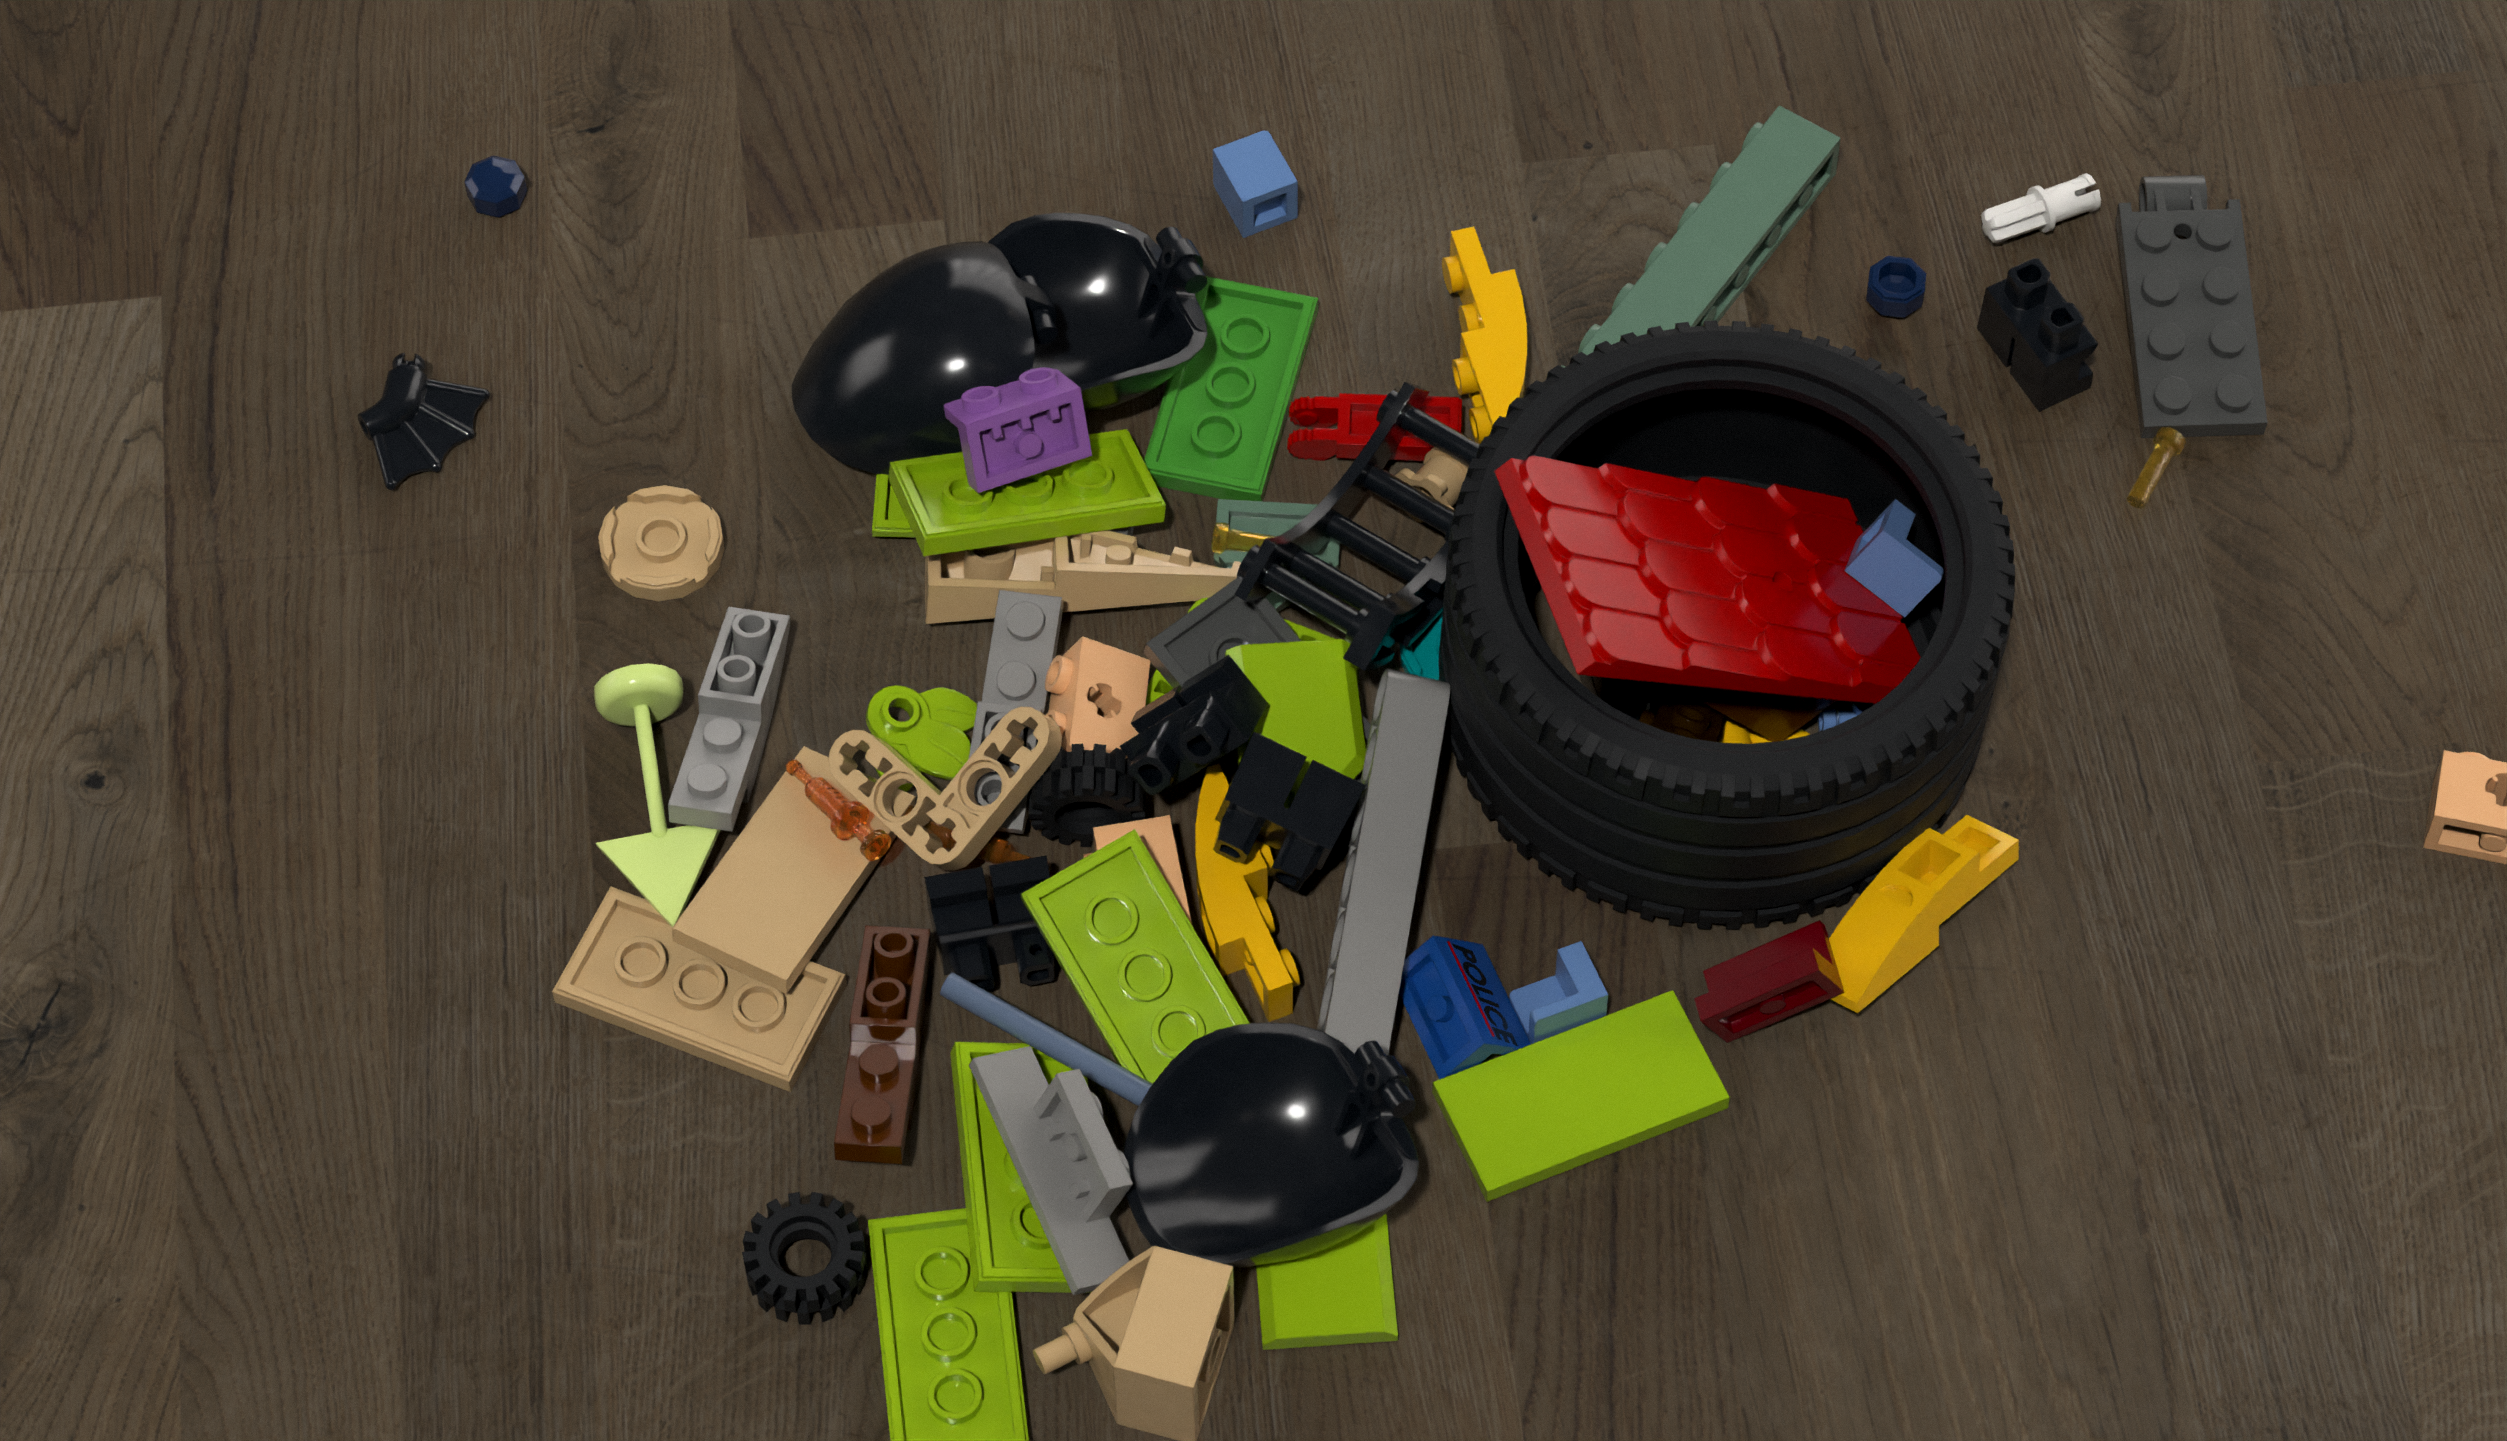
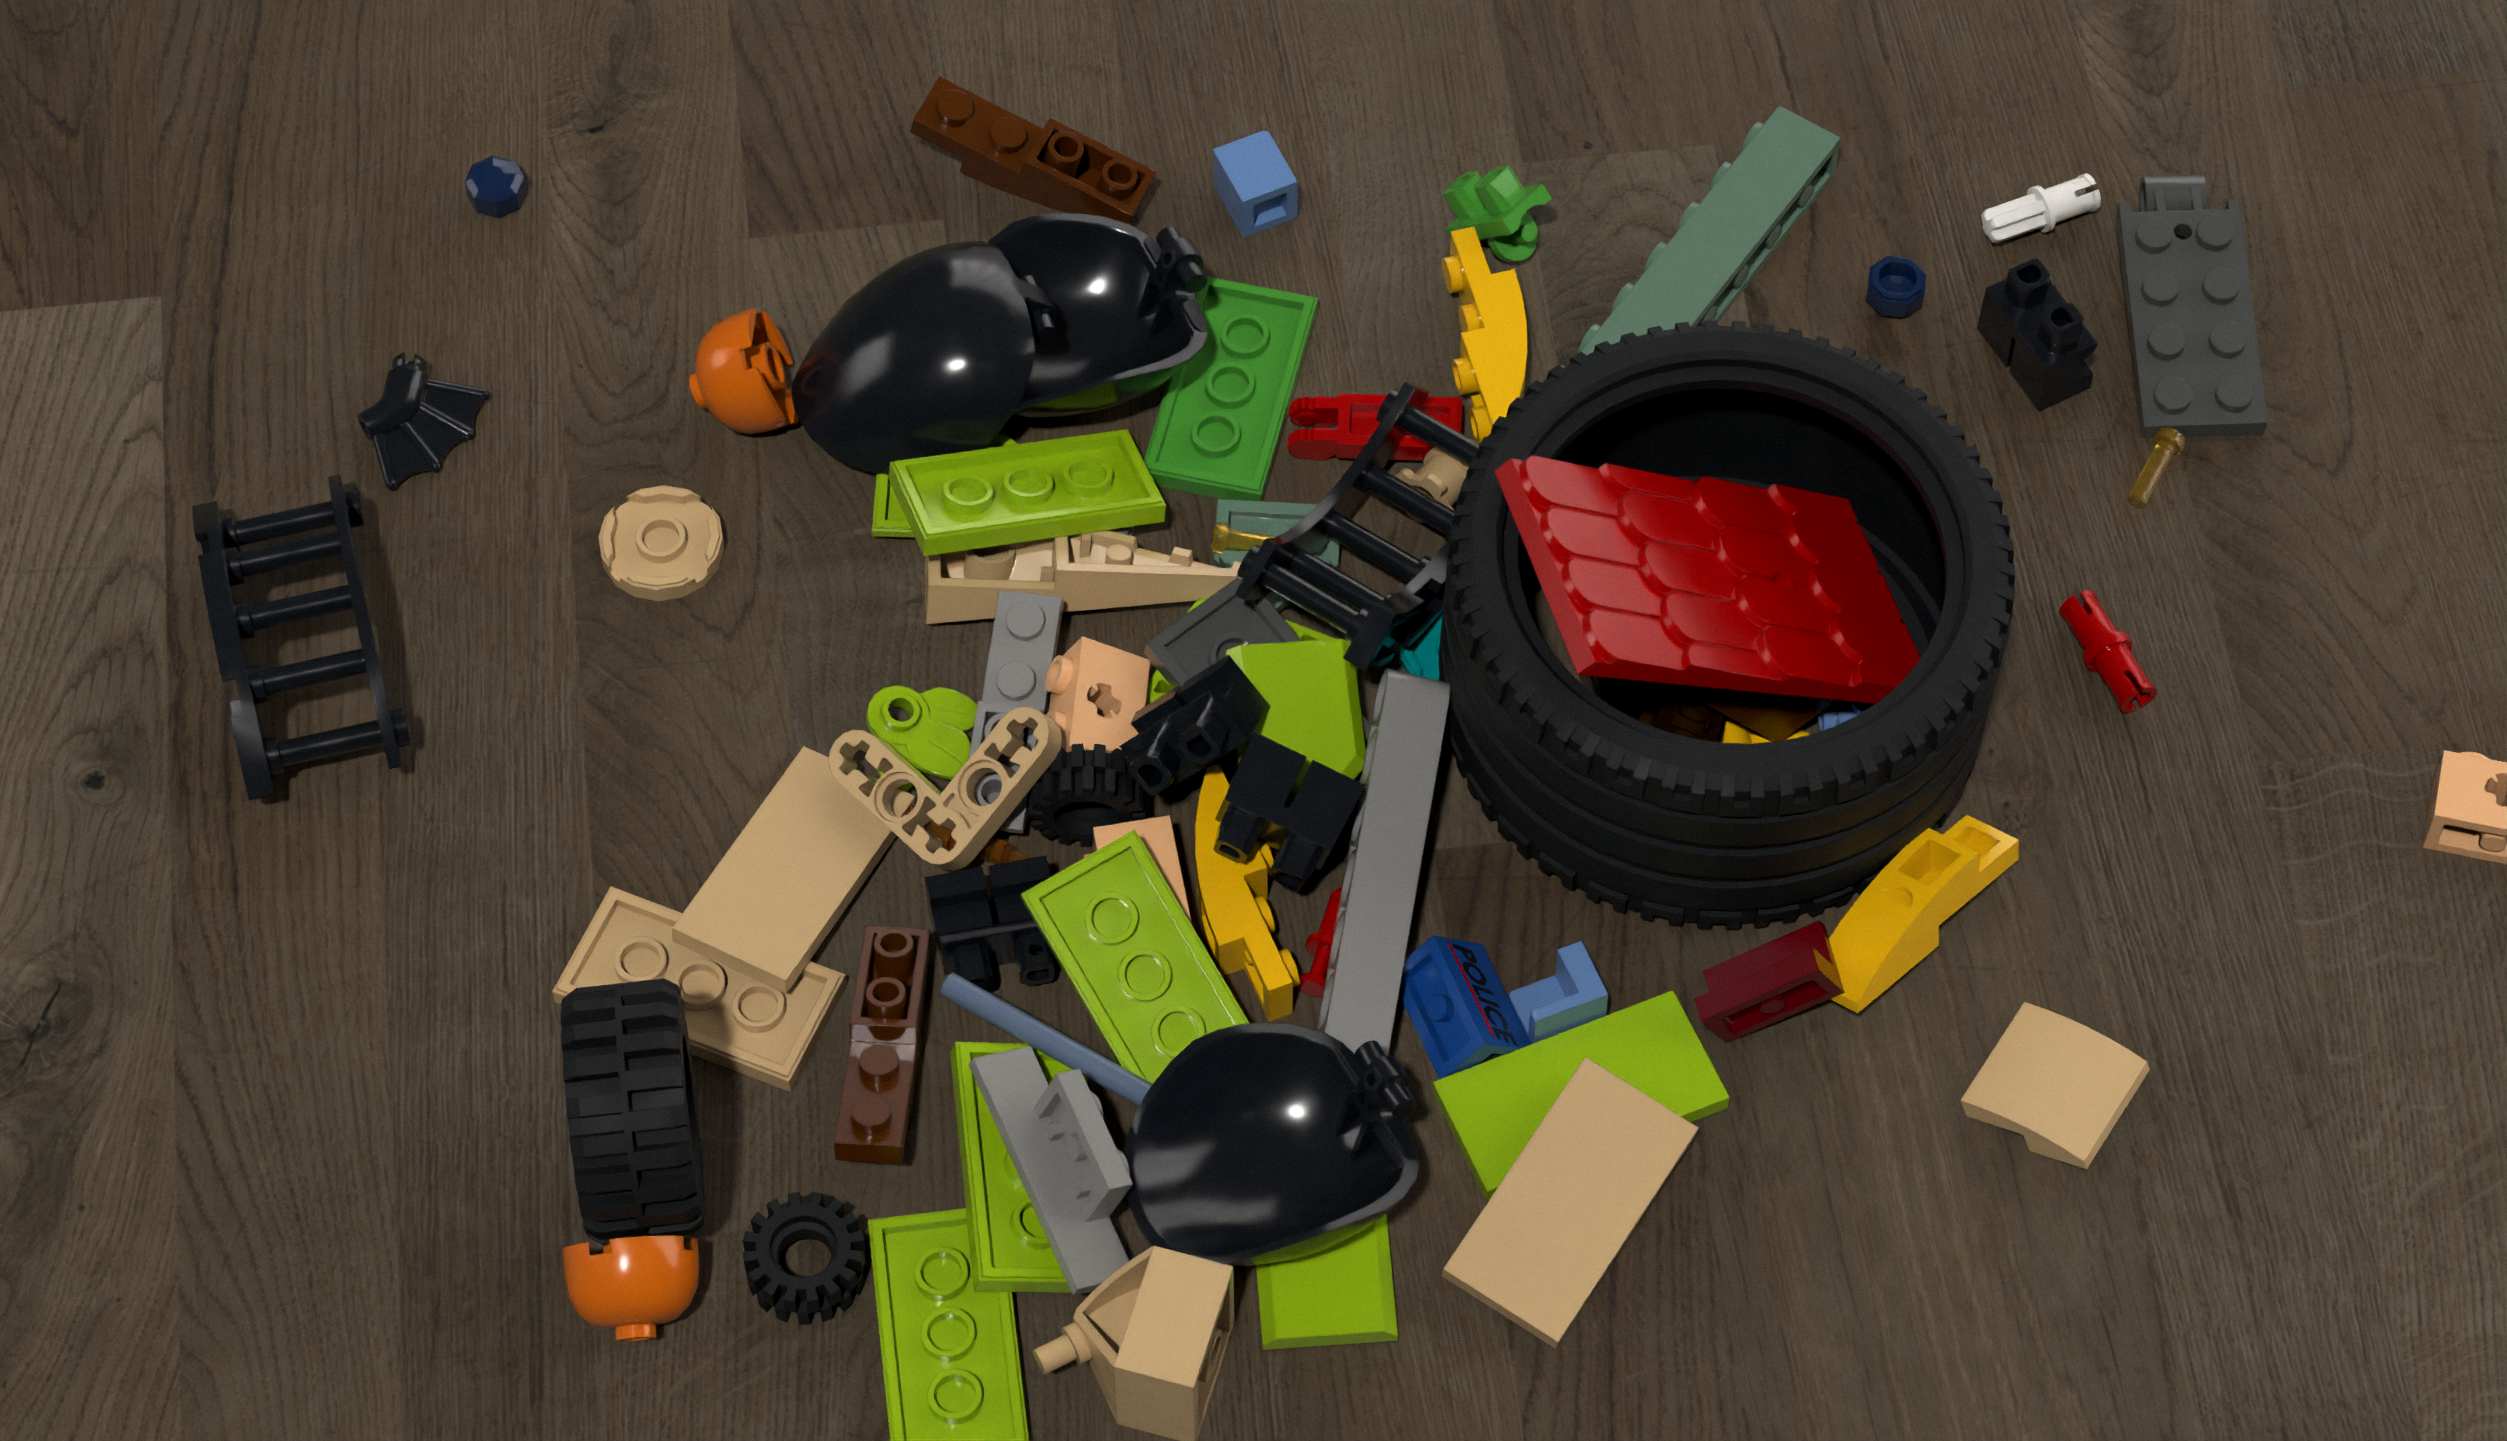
(233, 622): none -> black fence
(632, 1110): none -> black tyre
(632, 1283): none -> orange cylinder
(664, 861): yellowish green piece -> none
(732, 720): light grey slope -> none
(744, 374): none -> orange cylinder
(846, 817): clear orange piece -> none
(1020, 427): medium lavender bracket -> none
(1034, 163): none -> reddish brown slope
(1320, 946): none -> red piece
(1497, 211): none -> bright green hips
(1569, 1202): none -> tan tile
(1891, 564): medium blue panel -> none
(2055, 1085): none -> tan slope
(2107, 651): none -> red pin

